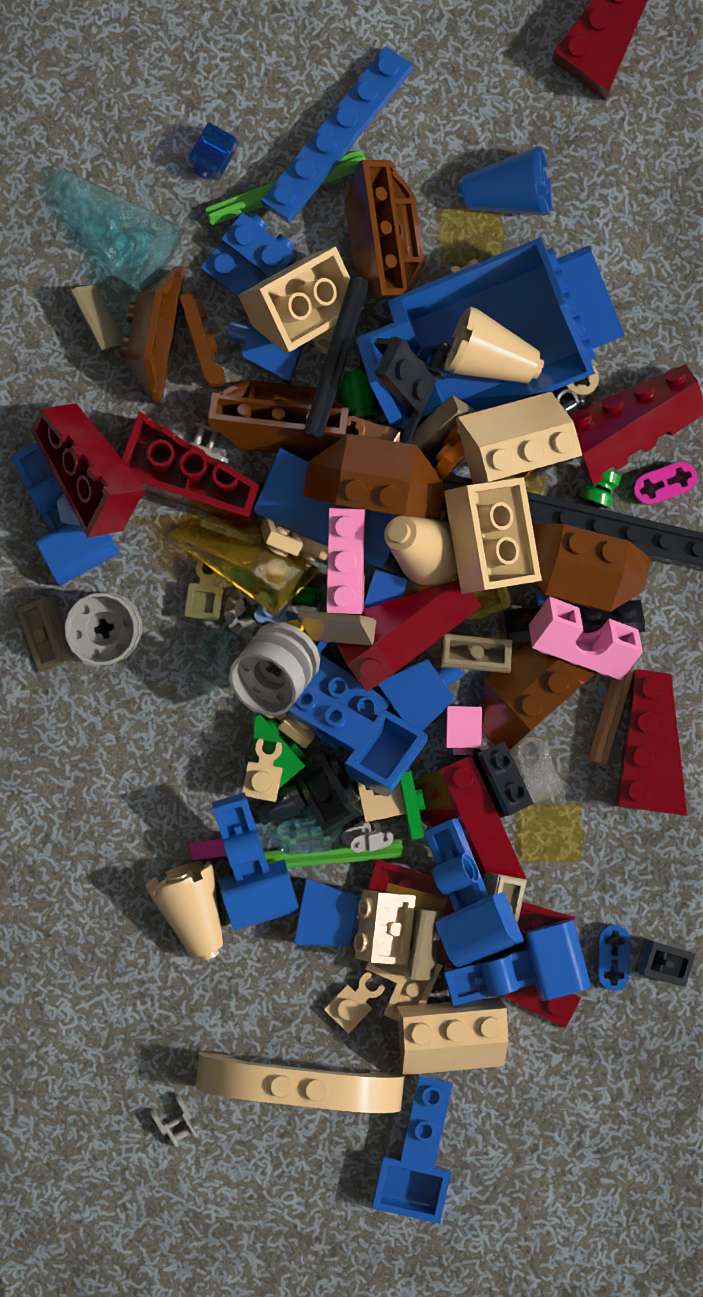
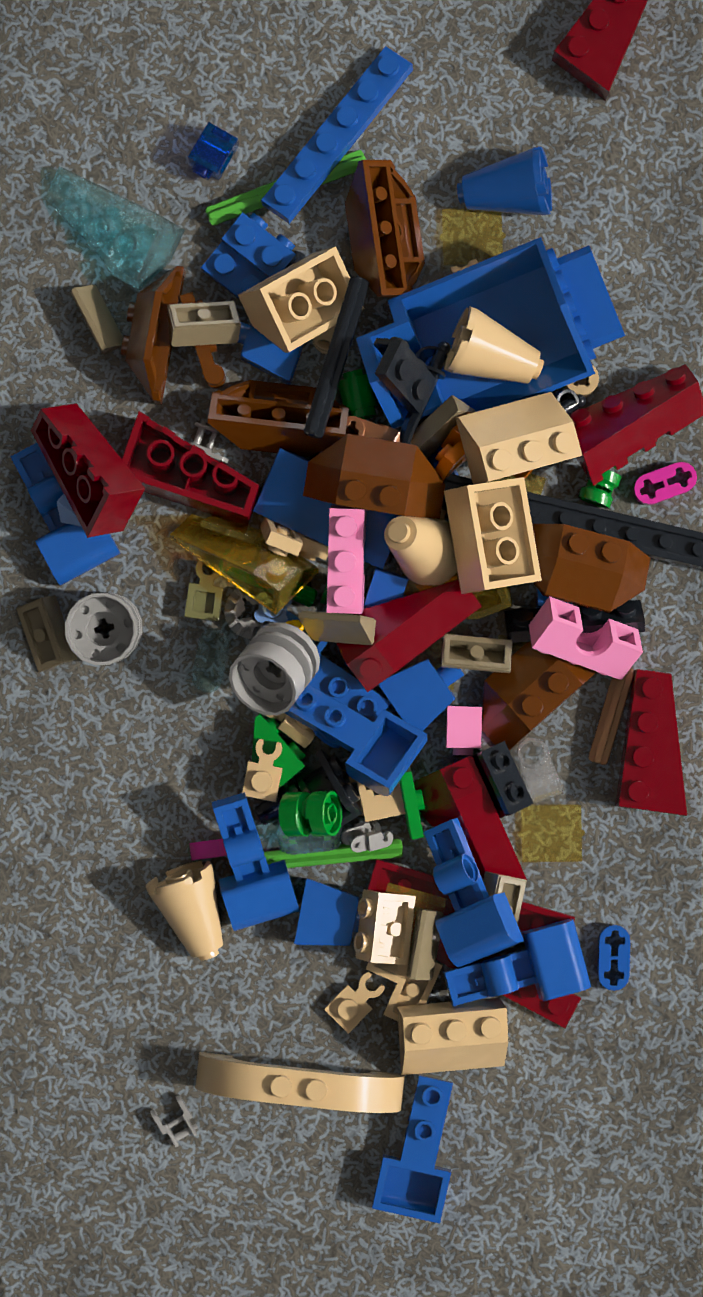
(203, 323): none -> dark tan slope
(310, 813): none -> green wheel
(664, 962): black slope -> none

